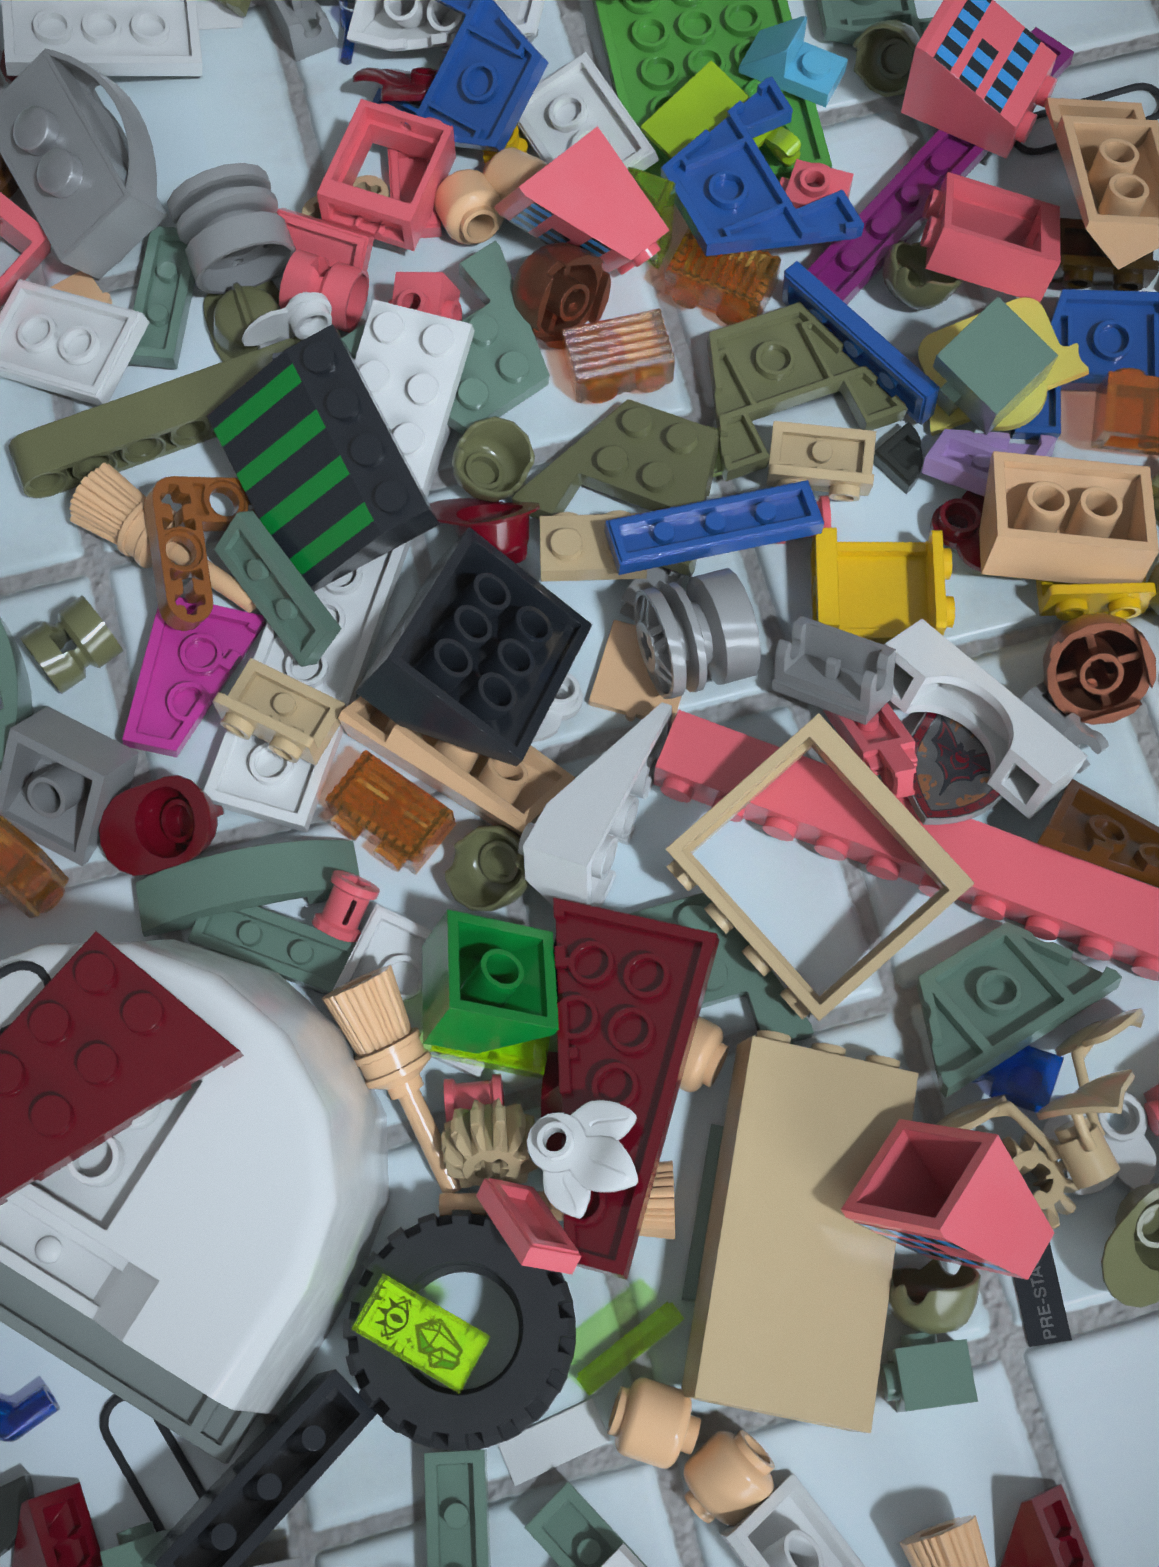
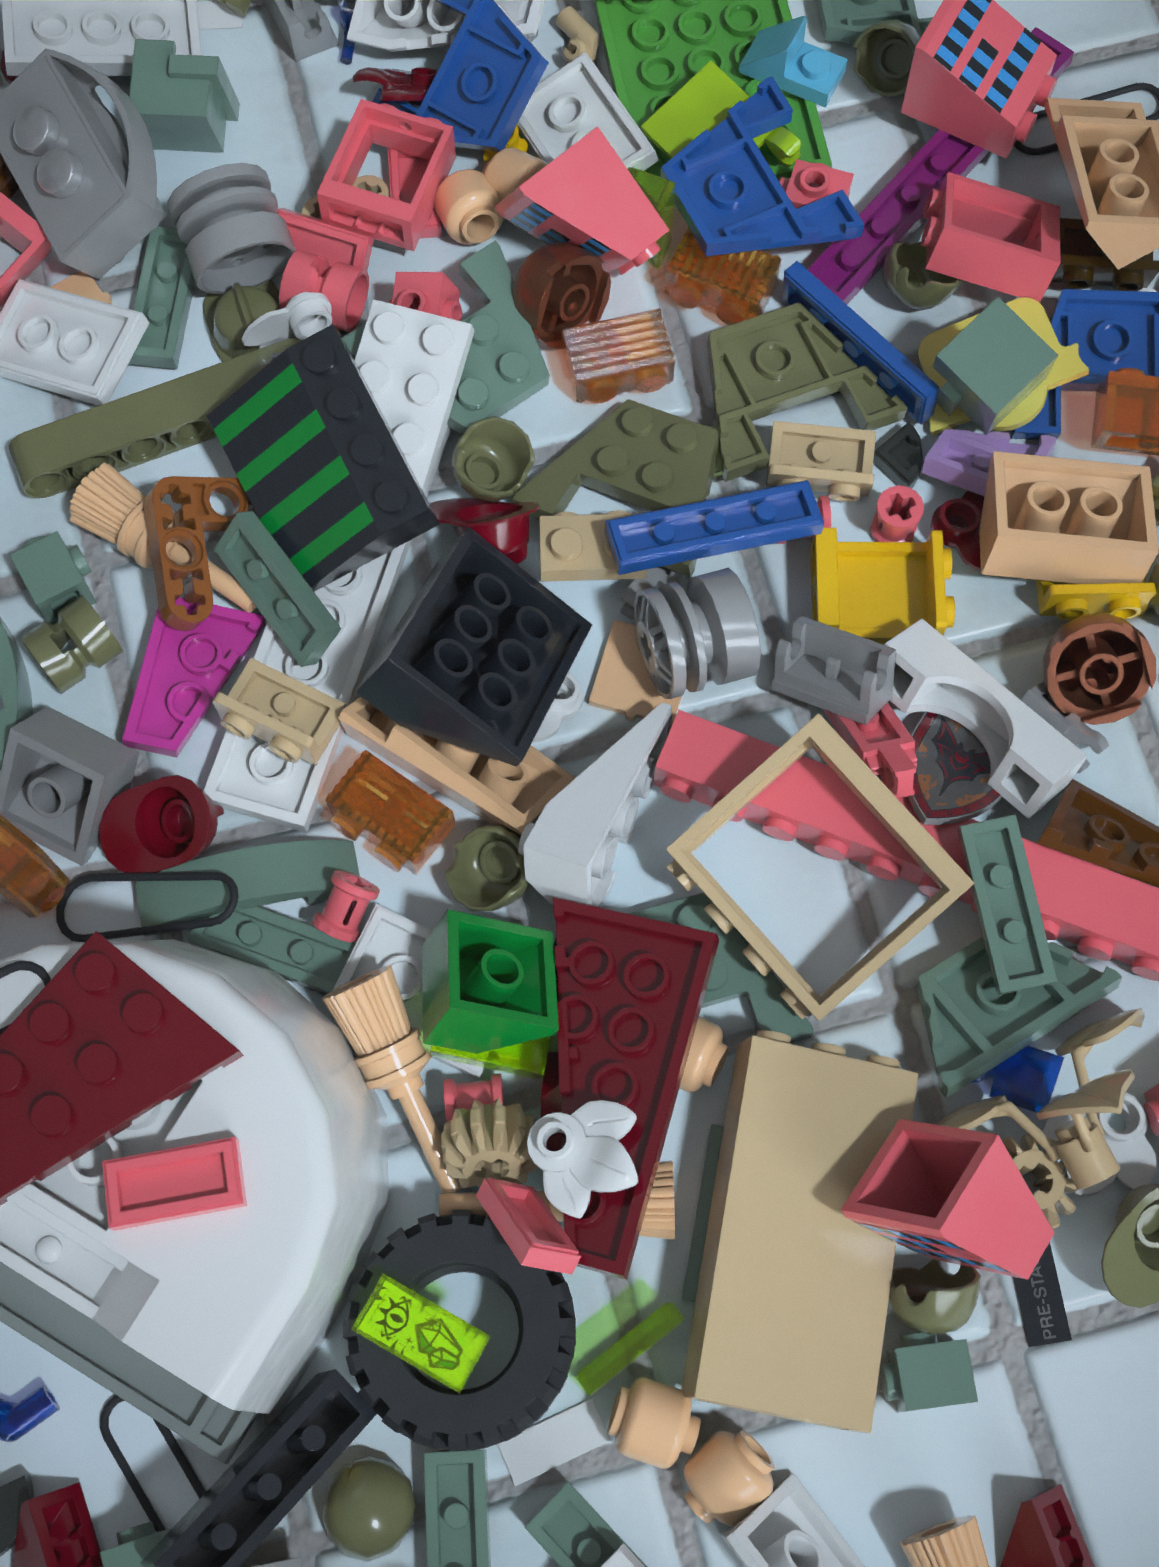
(52, 574): none -> sand green brick
(172, 876): none -> black piece
(174, 1183): none -> coral tile
(181, 97): none -> sand green plate
(368, 1508): none -> olive hair
(581, 34): none -> tan arm
(897, 515): none -> coral bush
(1007, 905): none -> sand green plate

